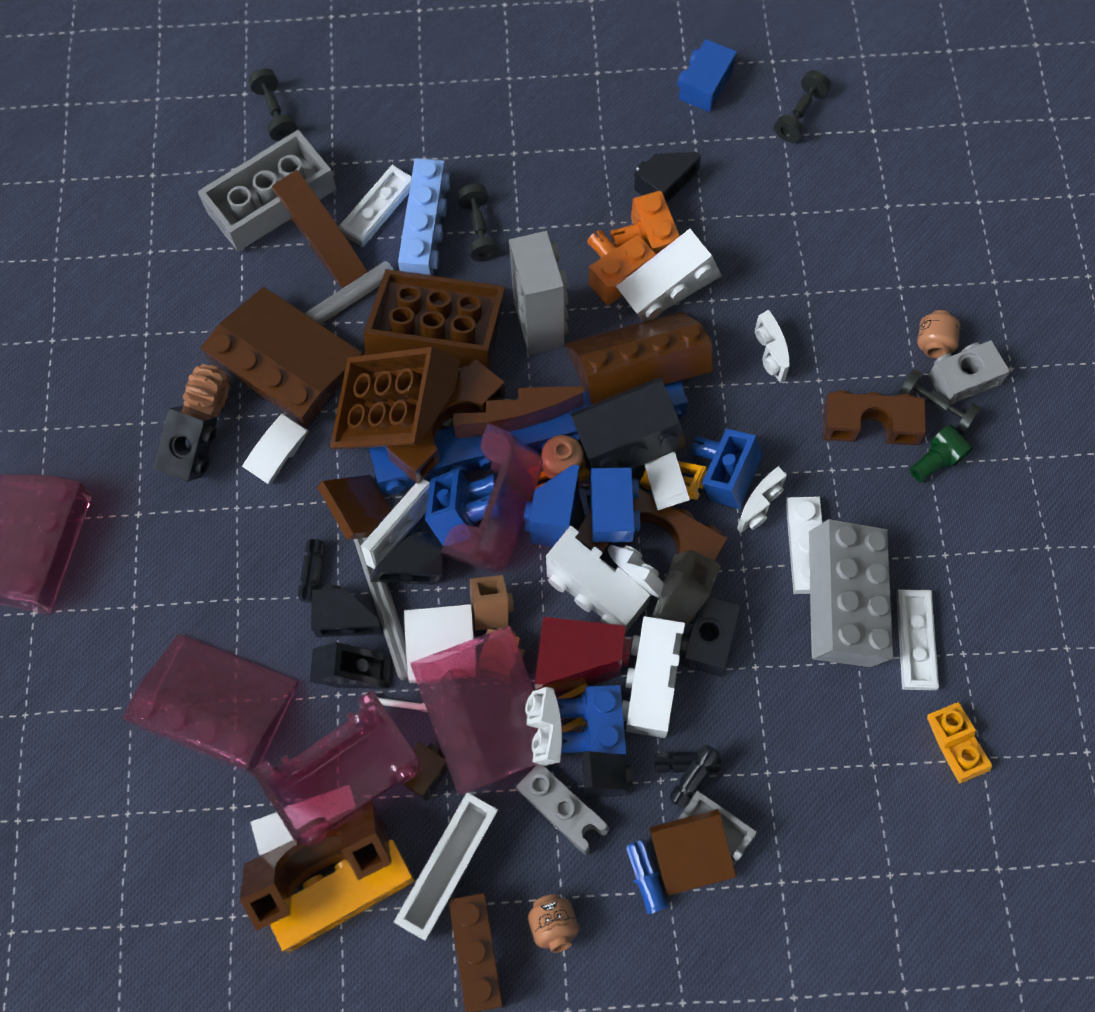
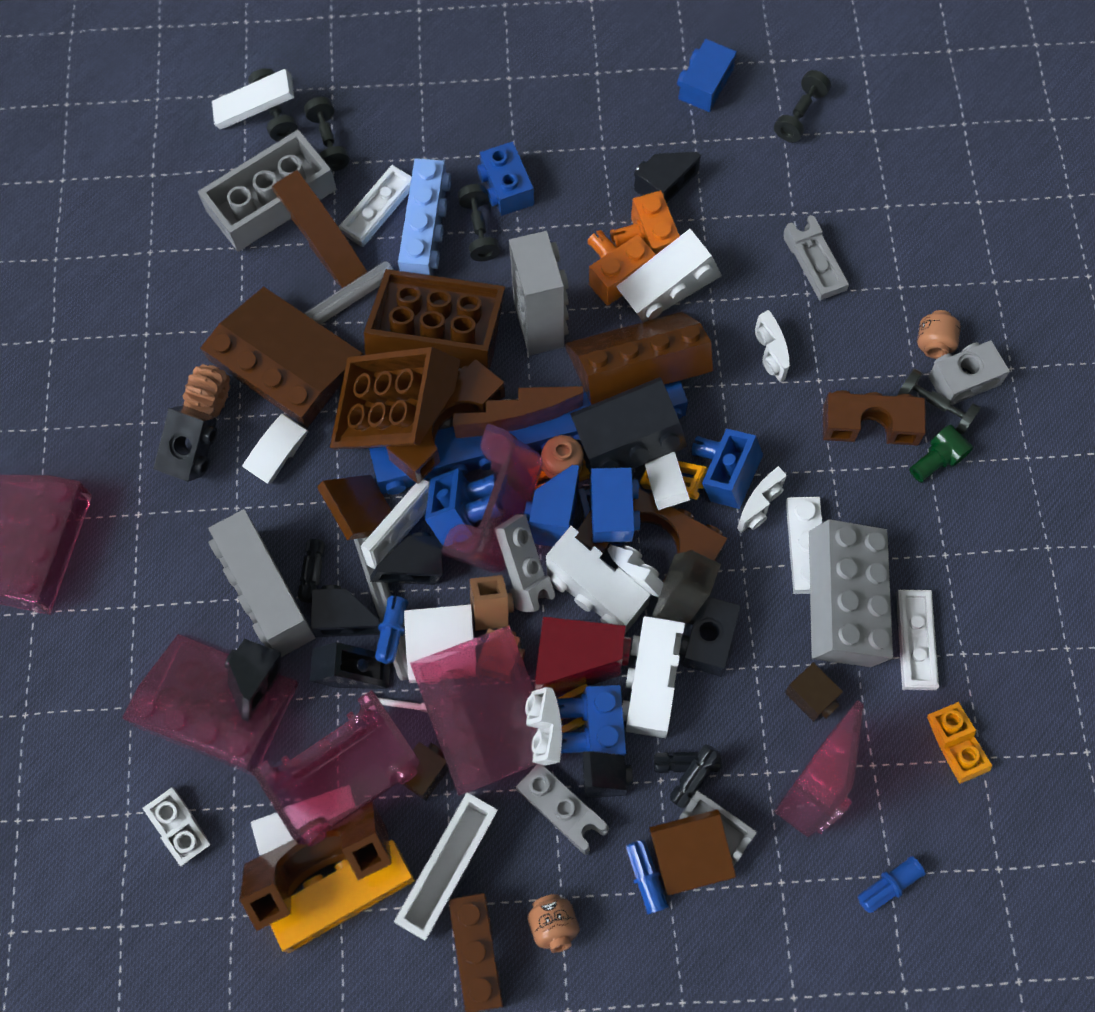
(177, 826): none -> white slope
(251, 675): none -> black slope
(253, 99): none -> white tile
(259, 584): none -> light grey brick
(319, 111): none -> pearl dark grey wheel
(391, 629): none -> blue axle
(506, 179): none -> blue brick
(523, 564): none -> light grey plate
(814, 693): none -> dark brown brick
(816, 259): none -> light grey plate
(828, 778): none -> clear pink slope
(891, 884): none -> blue axle

